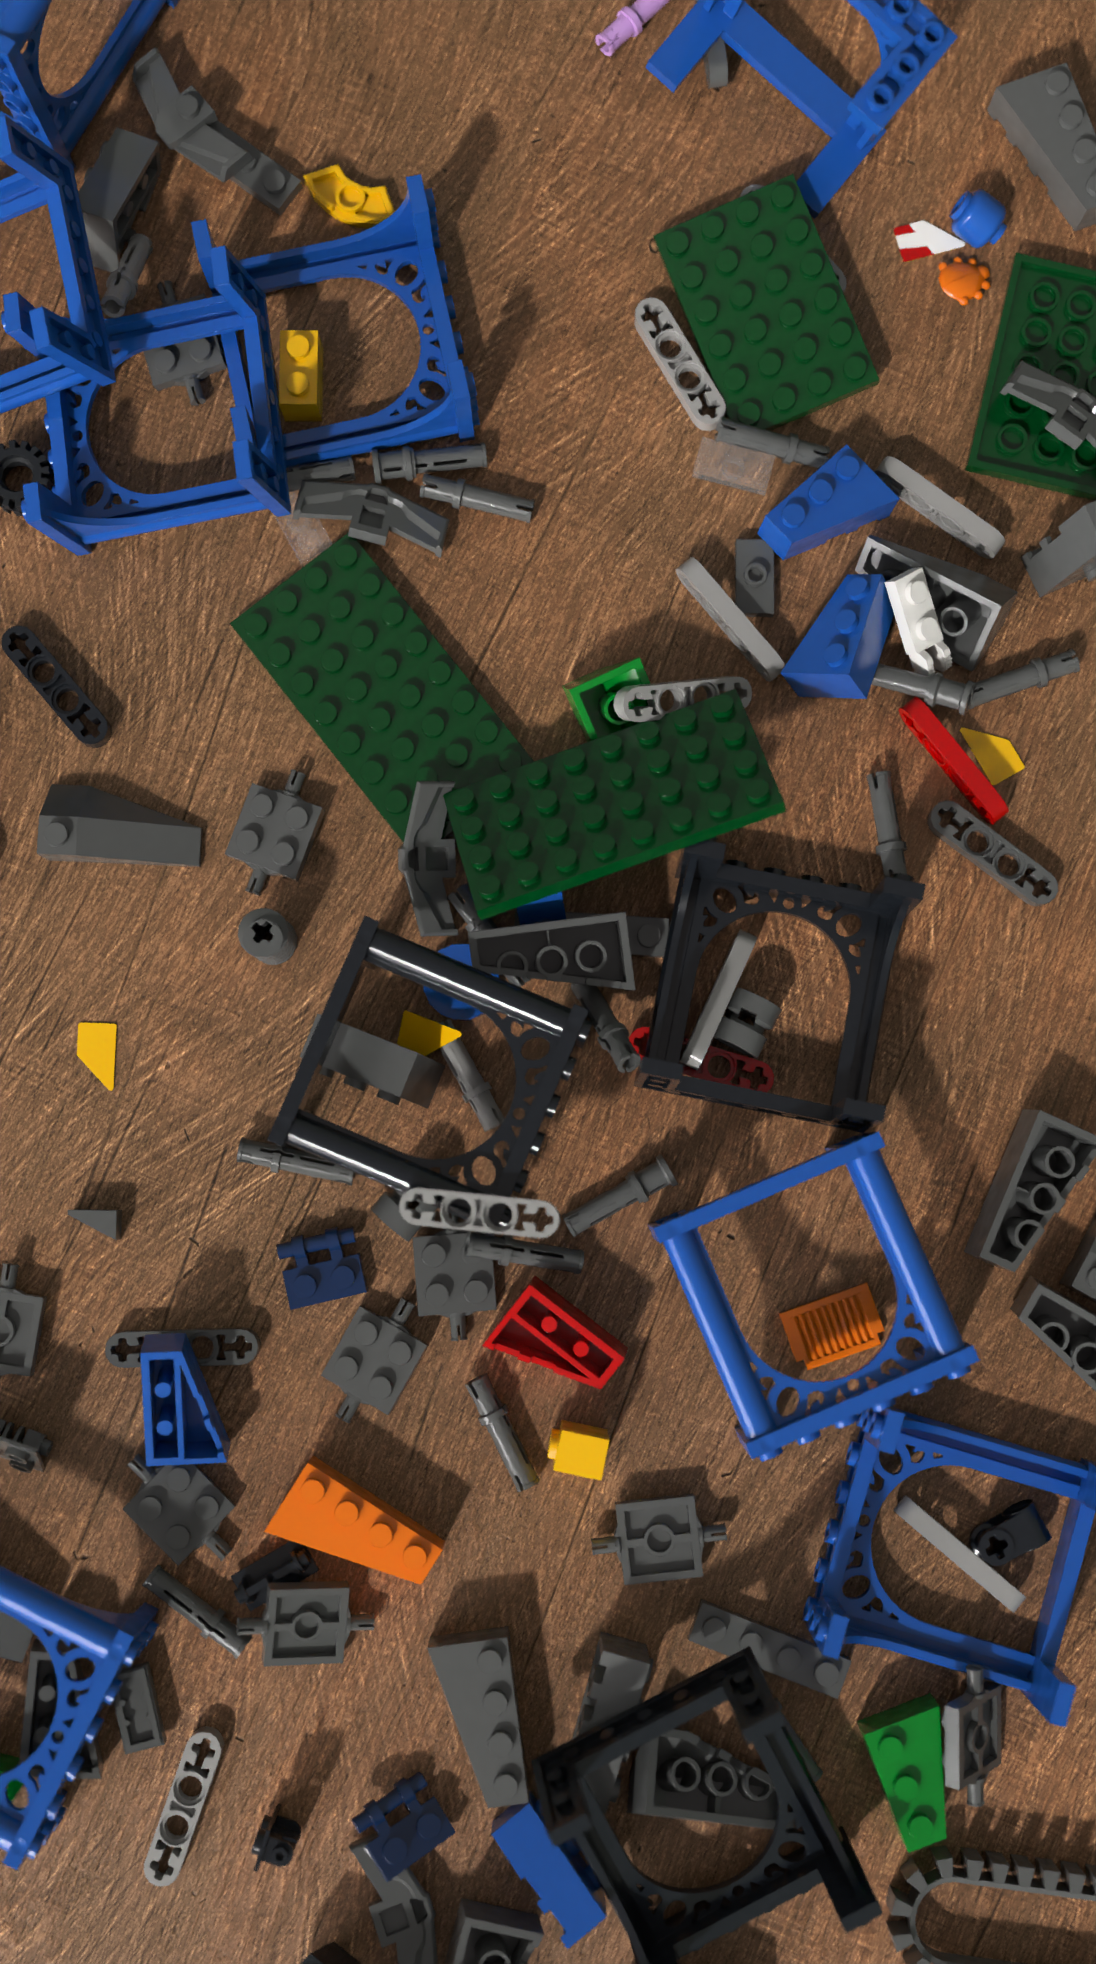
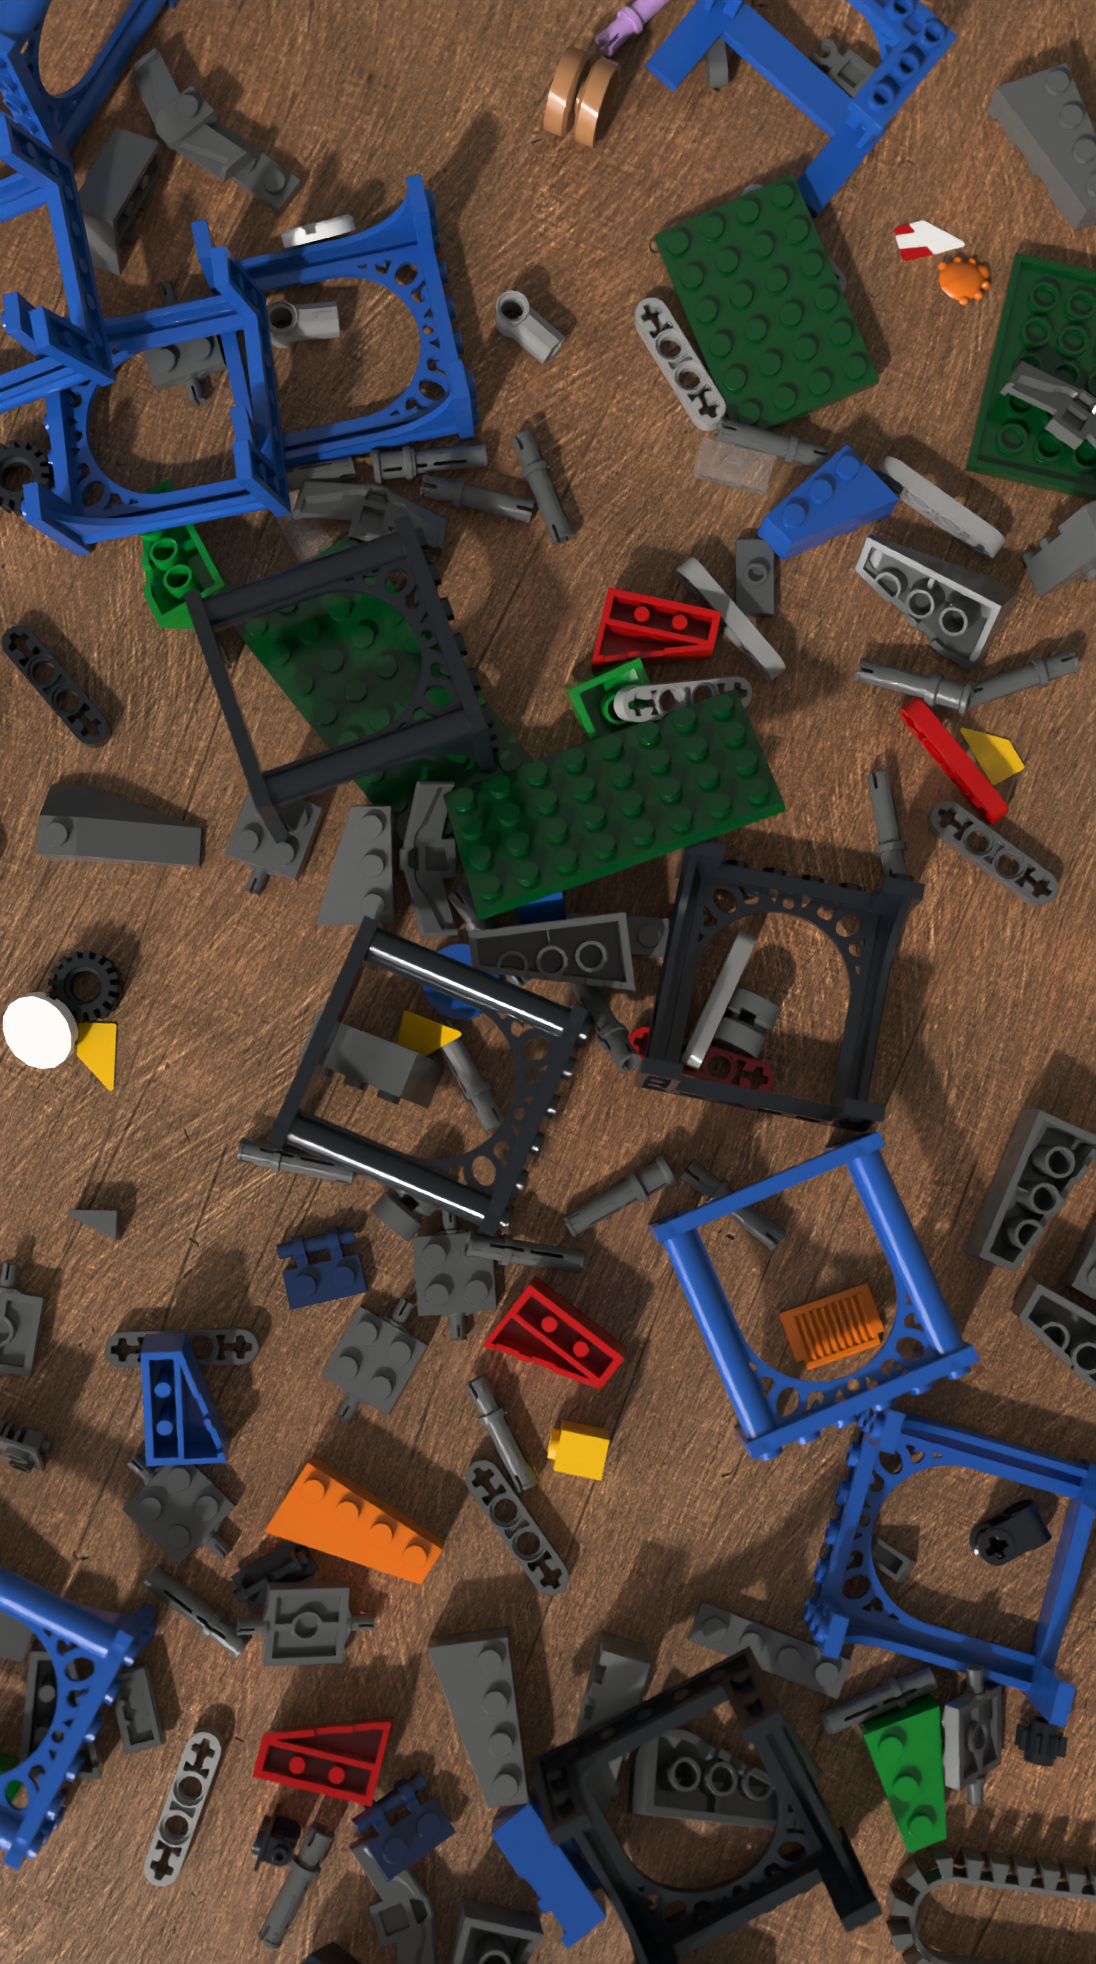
(40, 1030): none -> white tile
(109, 979): none -> black tyre
(122, 282): light grey pin -> none
(174, 564): none -> green wedge
(258, 923): dark grey piece -> none
(301, 375): yellow brick -> none
(304, 1868): none -> dark grey pin
(307, 322): none -> light grey piece
(318, 230): none -> white tile
(326, 1757): none -> red wedge
(347, 200): yellow tile -> none
(363, 869): none -> dark grey wedge
(453, 729): none -> black arch
(479, 1216): light grey beam -> none
(513, 1528): none -> dark grey beam
(529, 329): none -> light grey piece
(537, 473): none -> dark grey pin
(581, 97): none -> medium nougat wheel
(653, 630): none -> red wedge
(659, 1539): dark grey plate -> none
(747, 1217): none -> dark grey pin
(844, 642): blue wedge -> none
(846, 71): none -> dark grey plate
(879, 1700): none -> dark grey pin
(890, 1559): none -> dark grey piece
(918, 622): white hinge -> none
(959, 1553): light grey beam -> none
(978, 218): blue head -> none
(1040, 1741): none -> black gear

